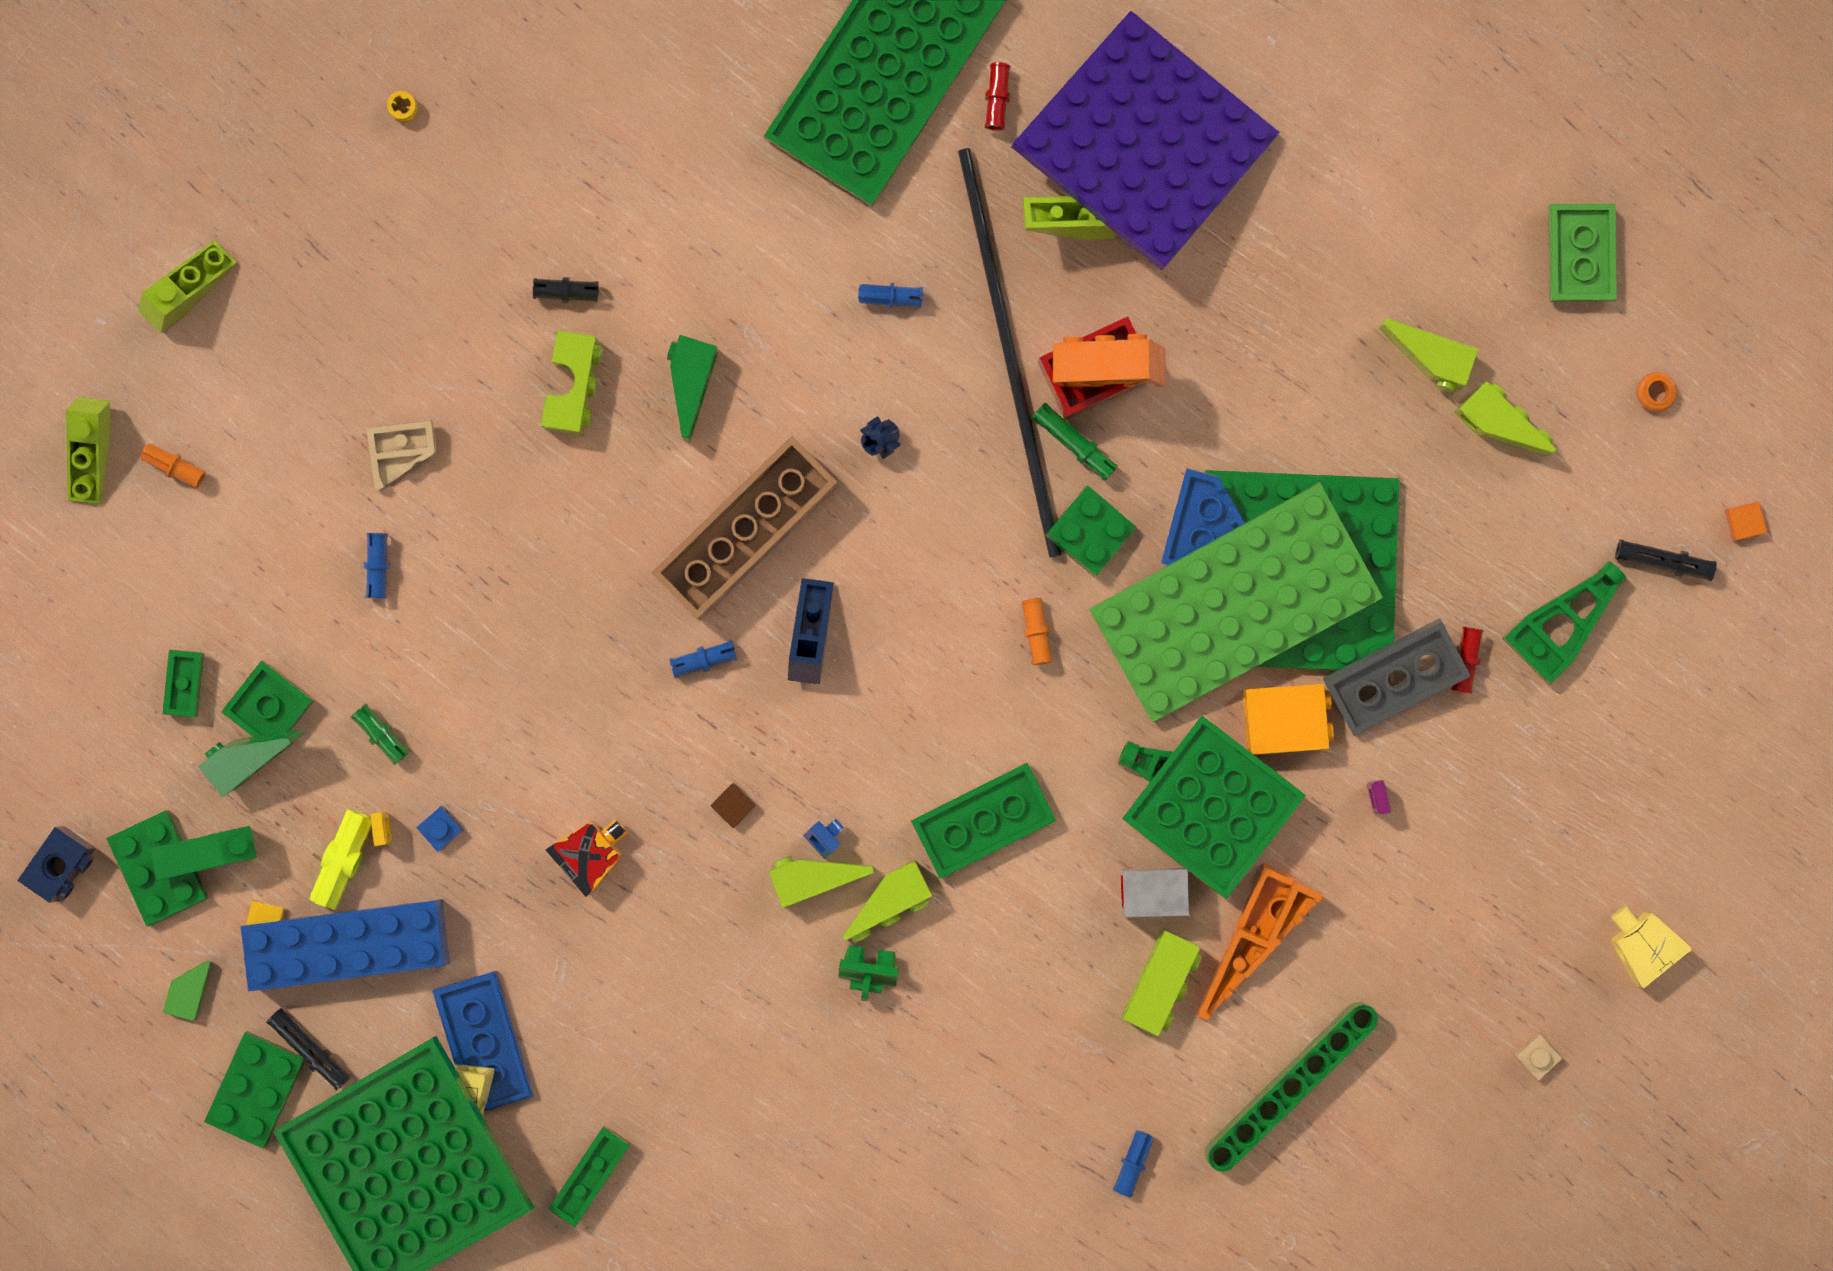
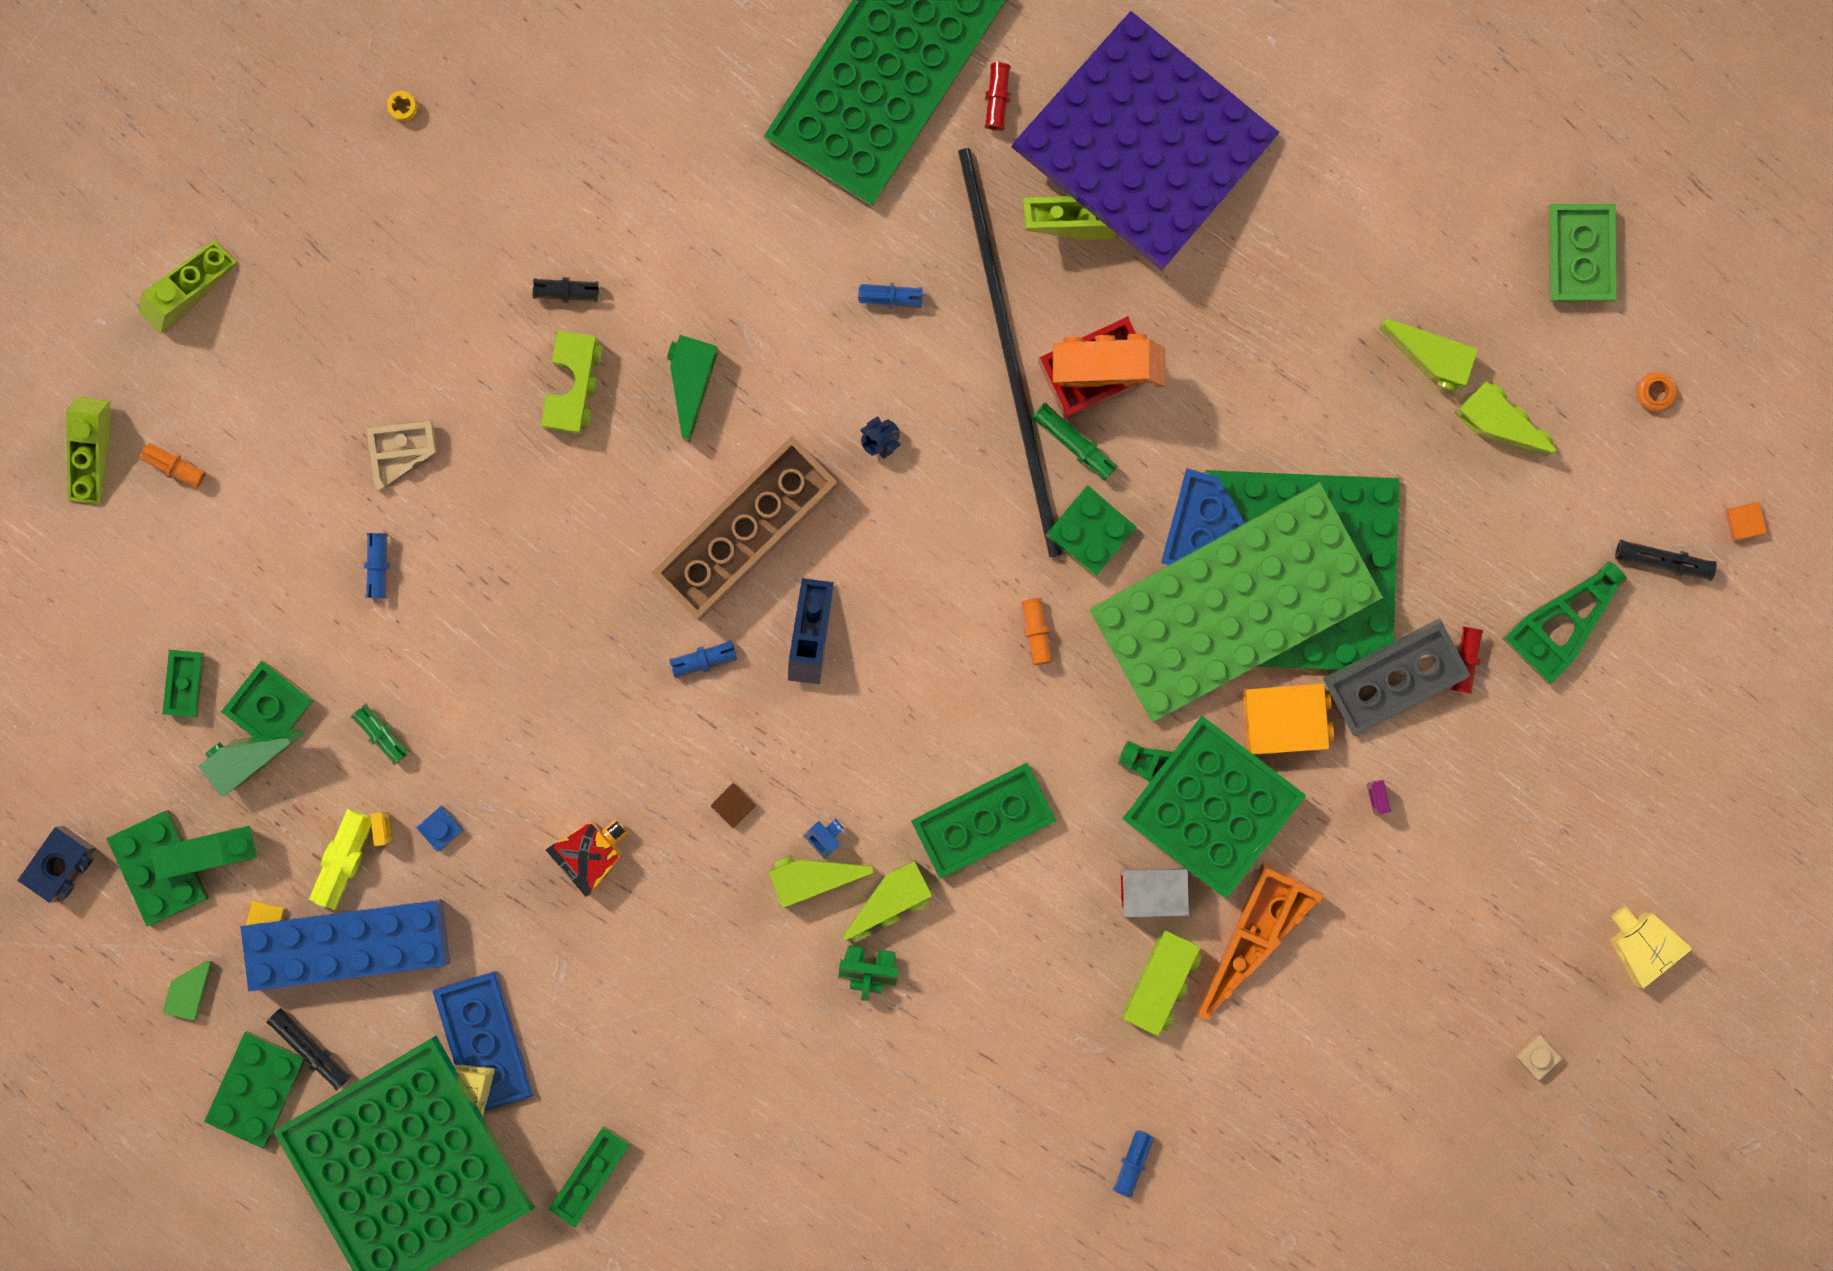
(1307, 1082): green beam -> none

